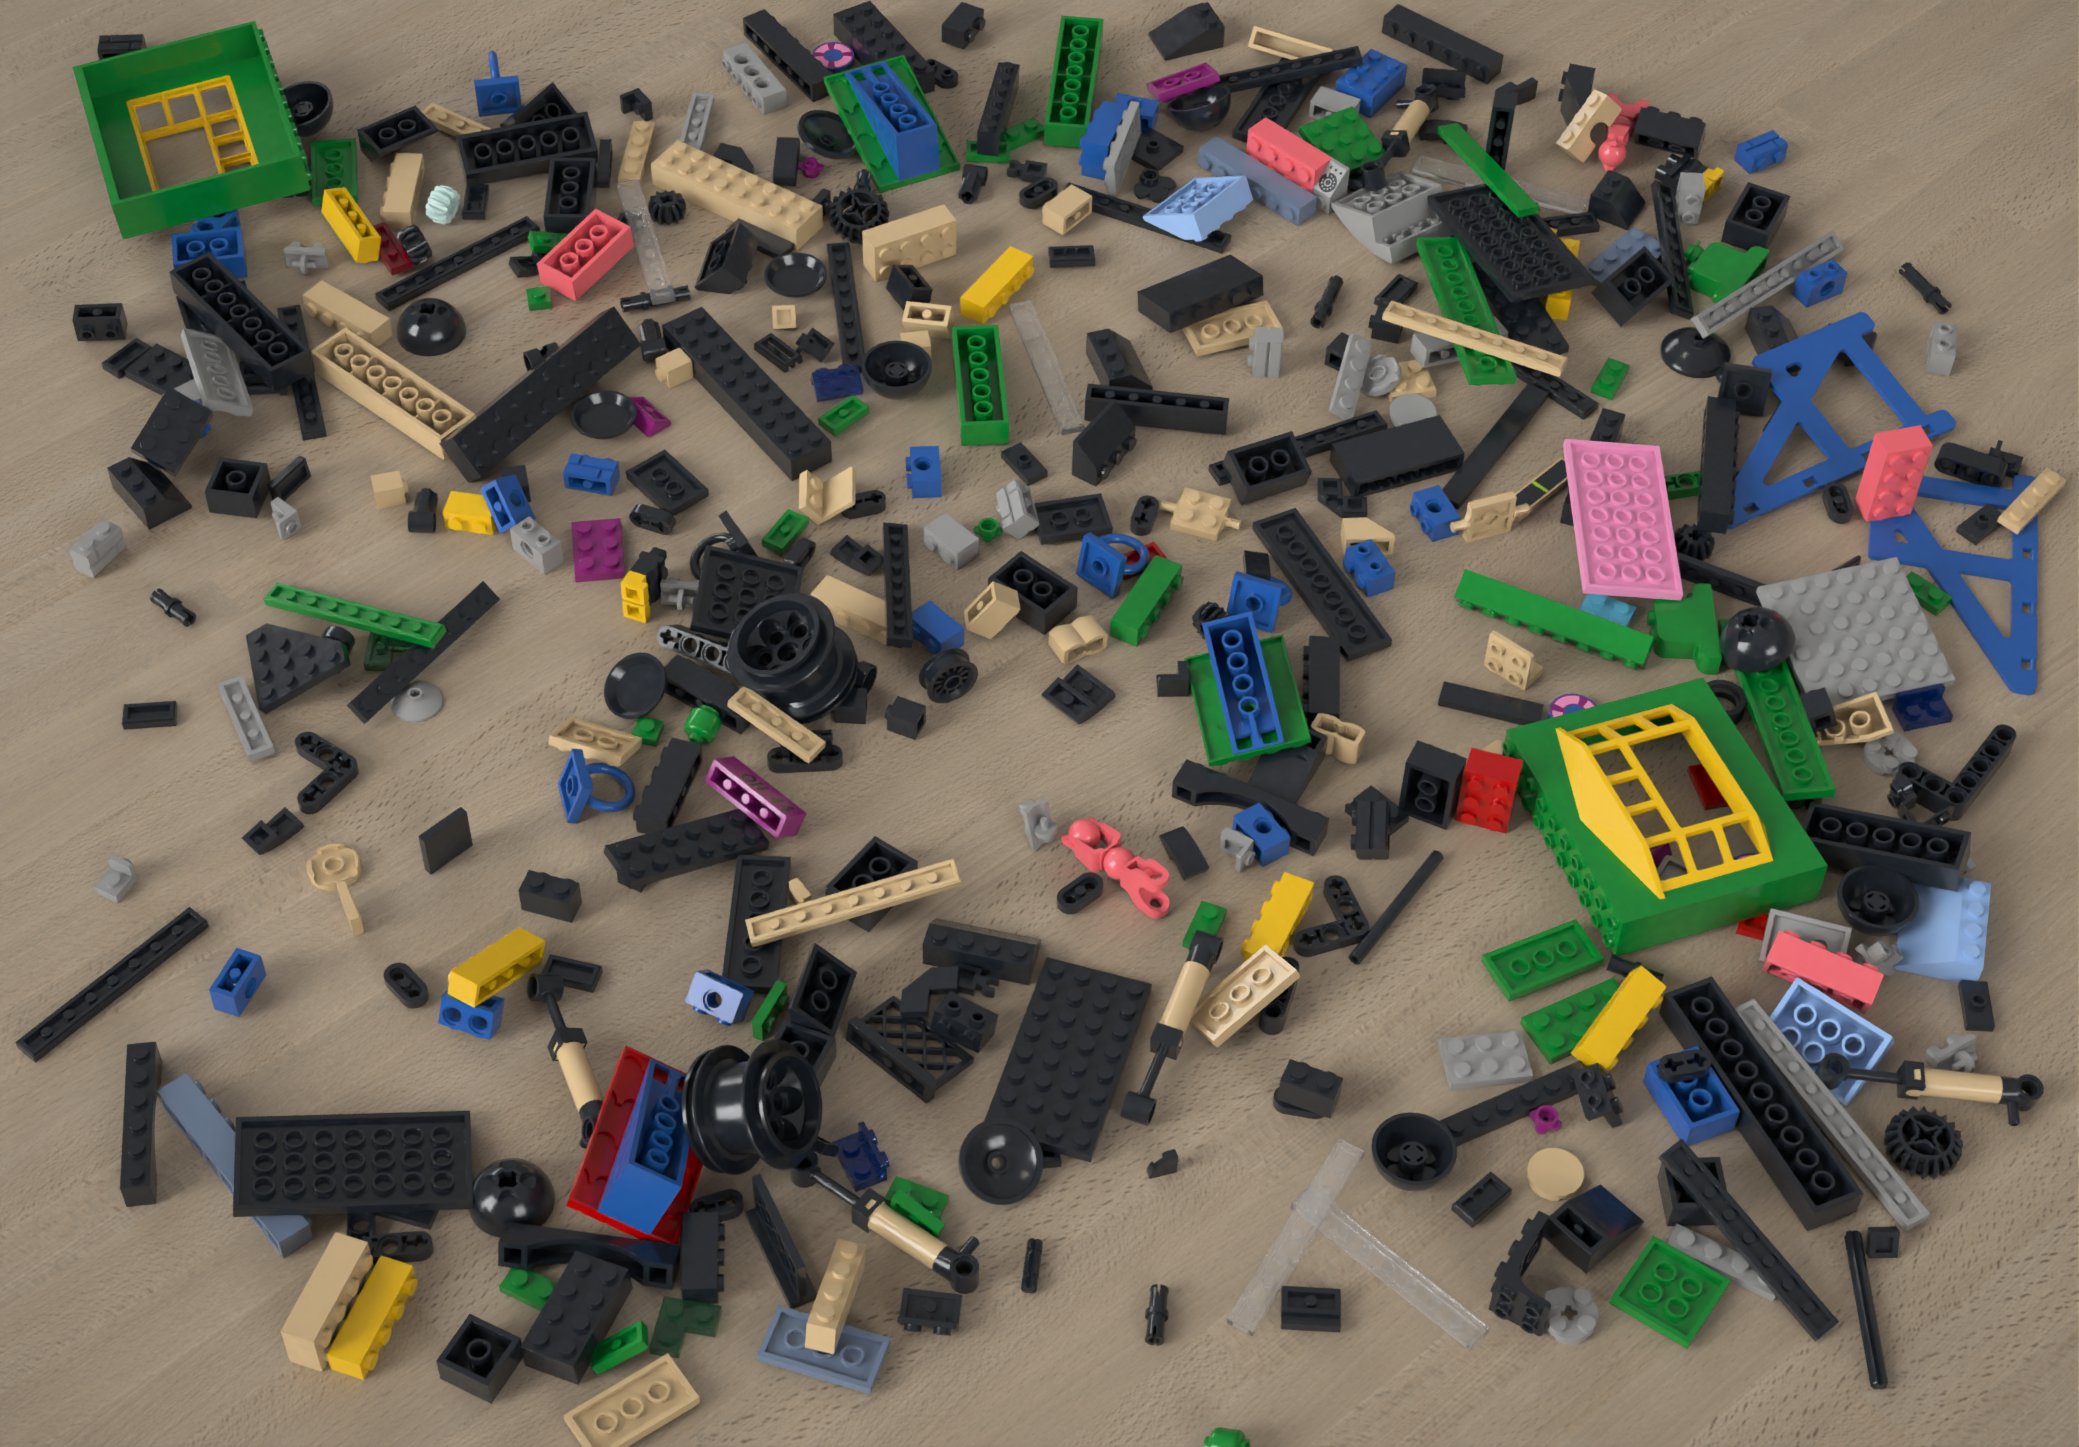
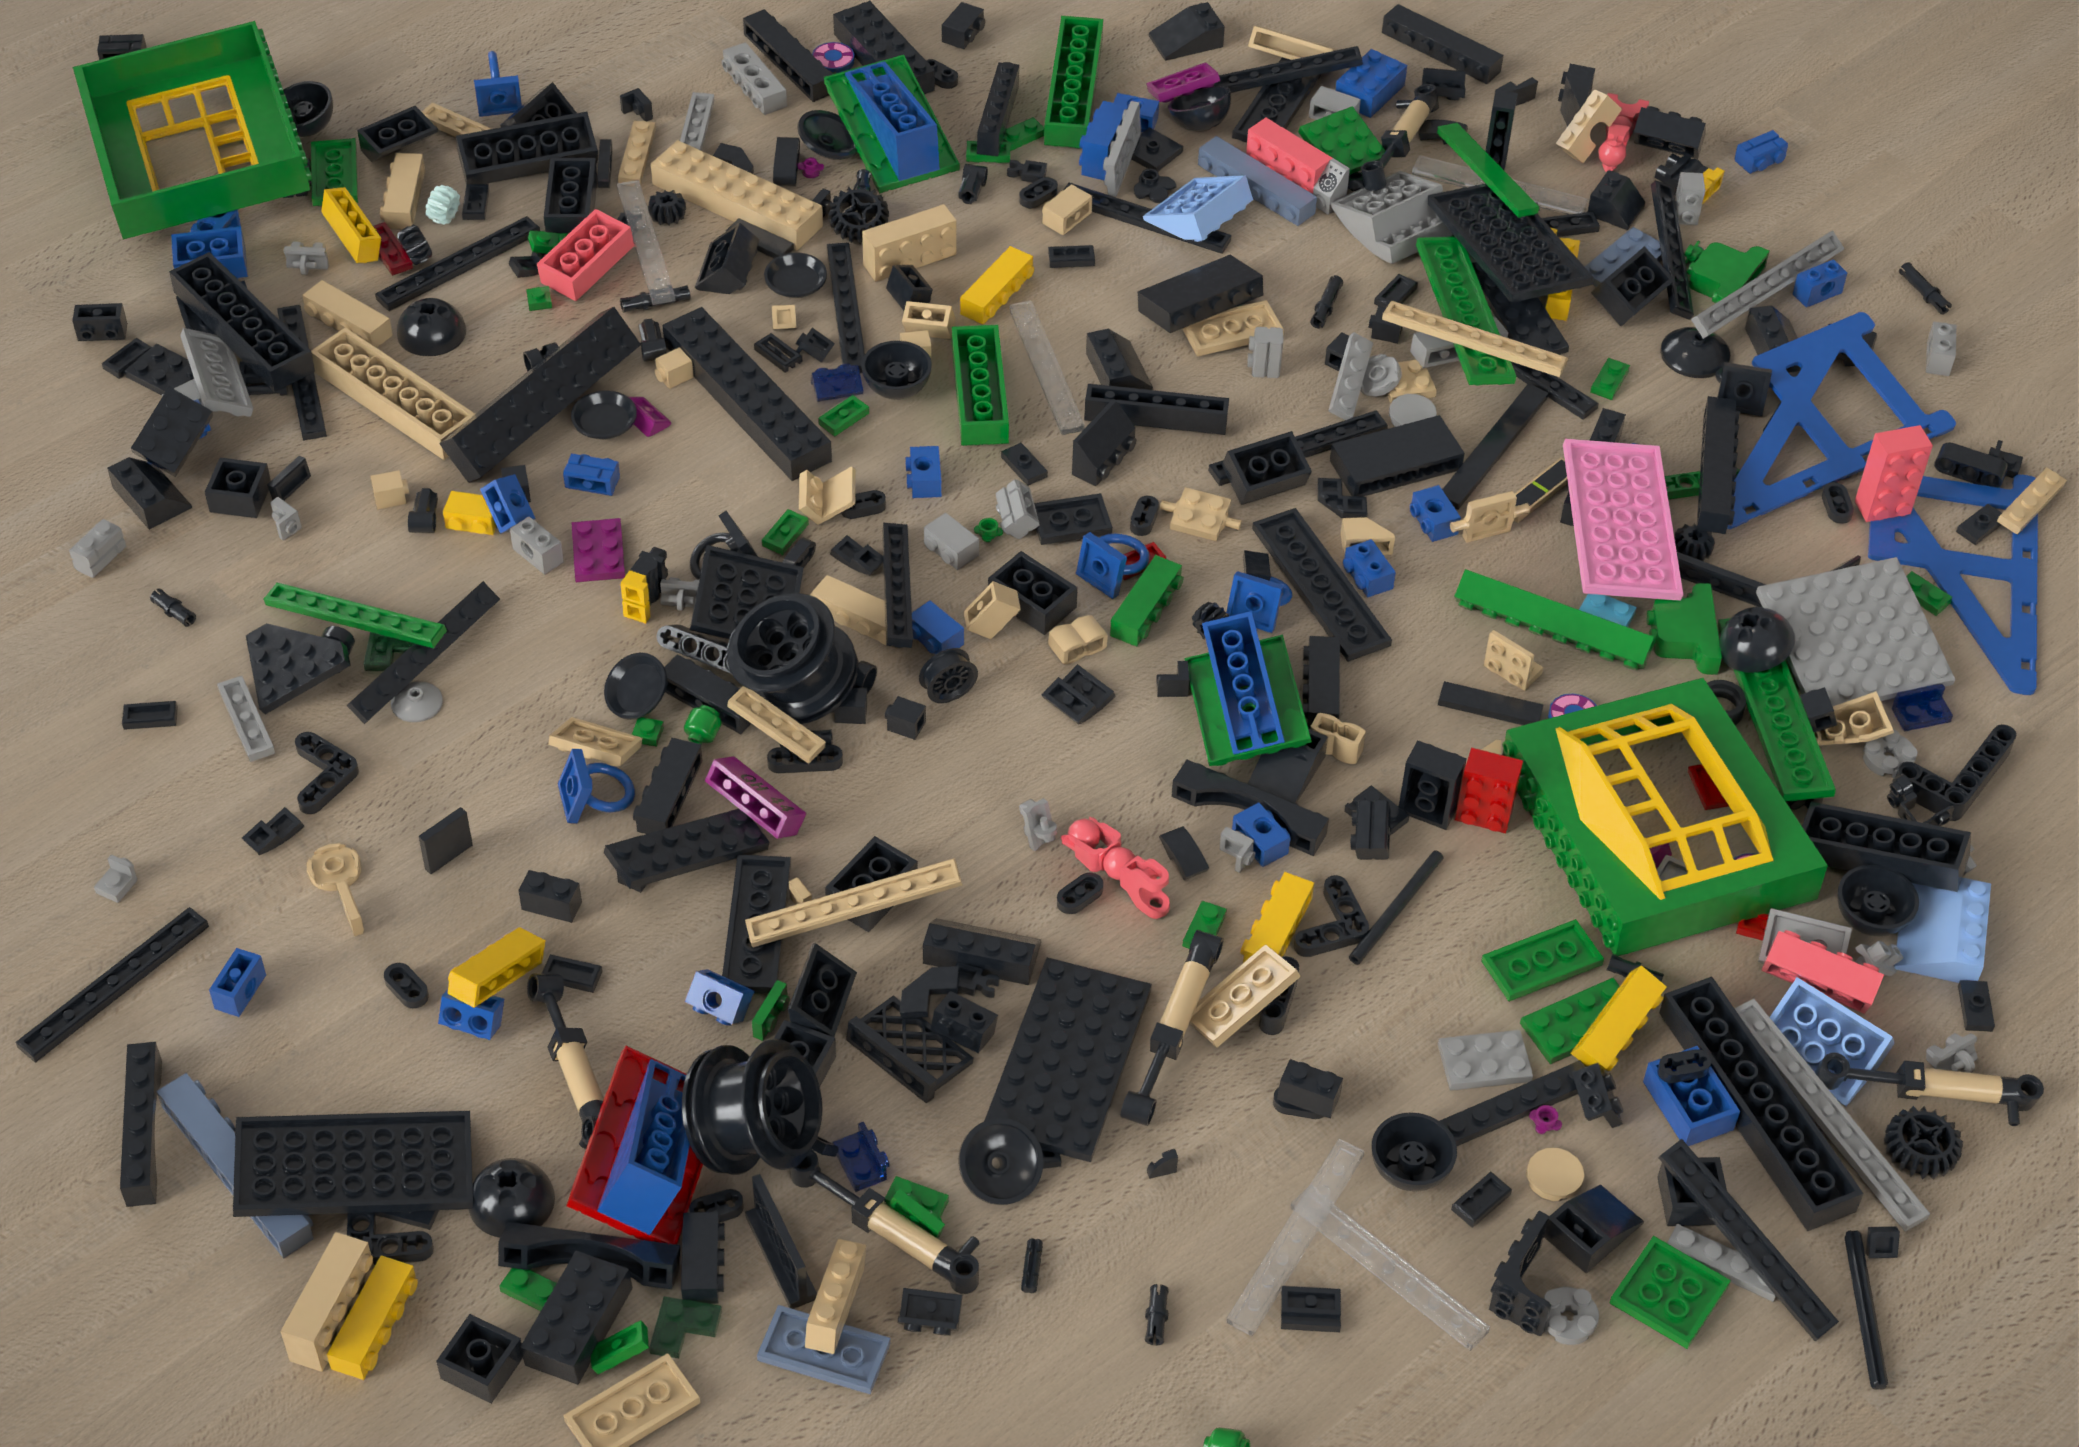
(652, 519): black beam -> none
(667, 483): black plate -> none
(1755, 217): black brick -> none

